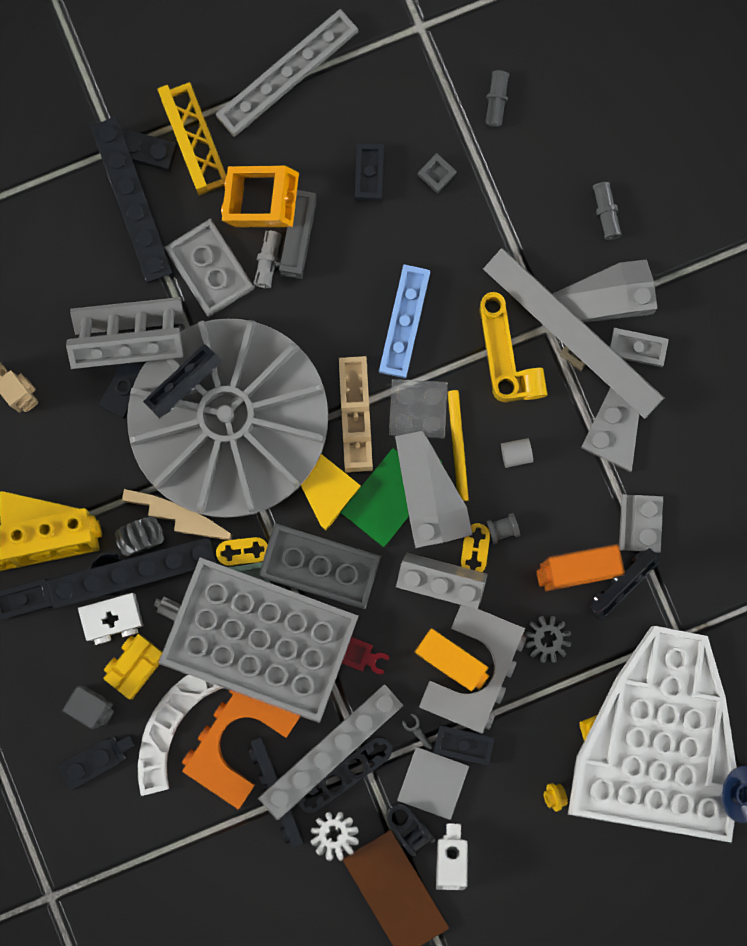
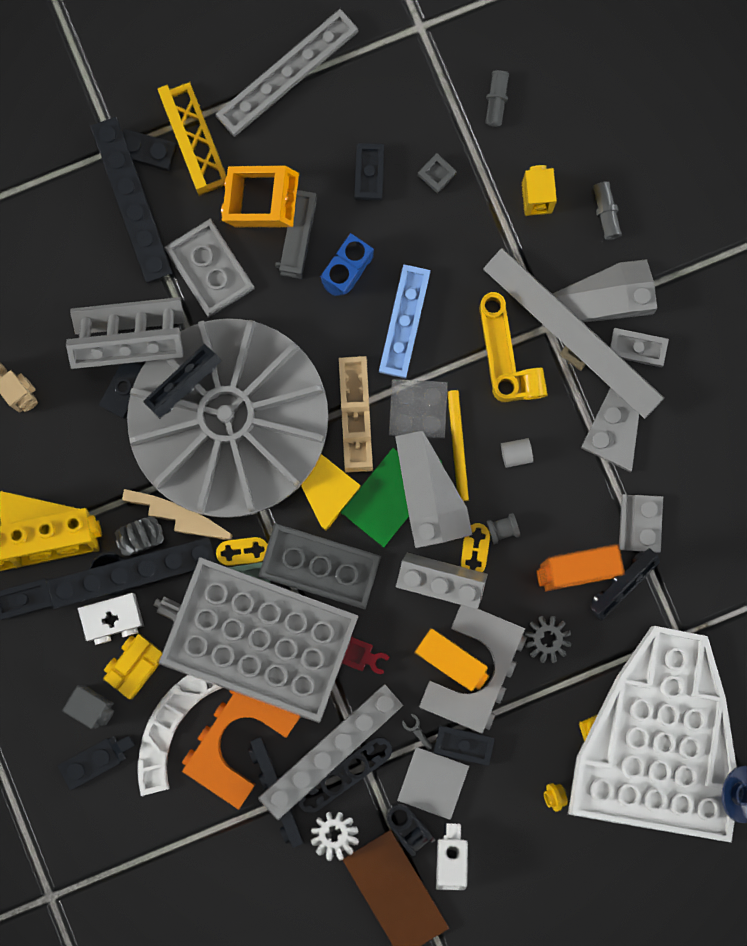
(267, 259): light grey pin -> none
(353, 266): none -> blue piece
(539, 190): none -> yellow brick

